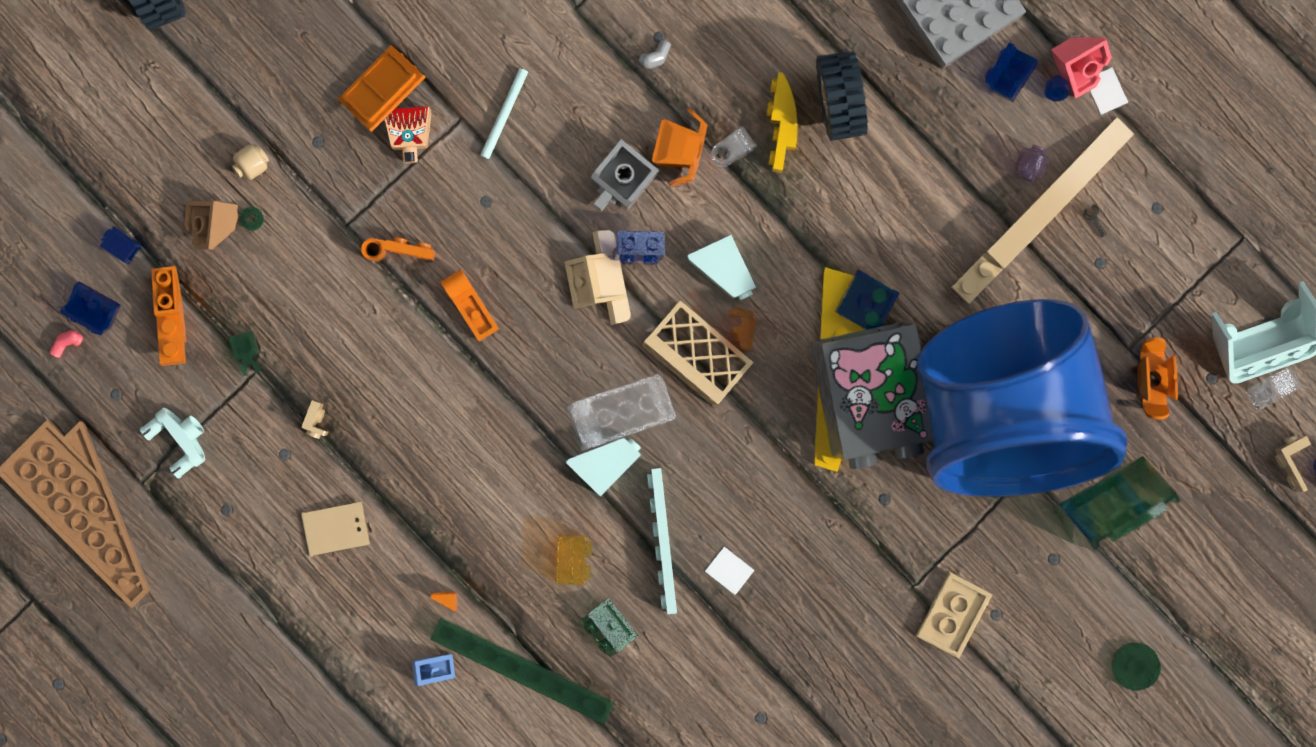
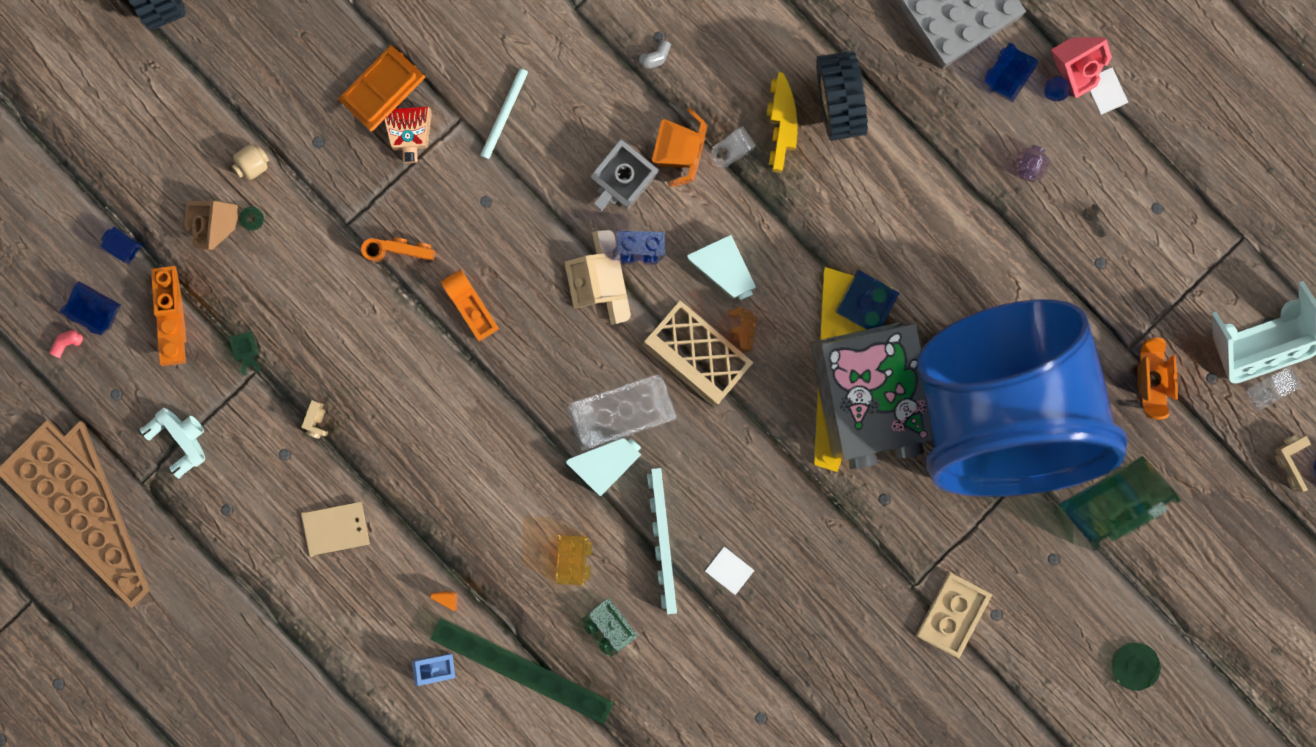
(1042, 210): tan slope -> none

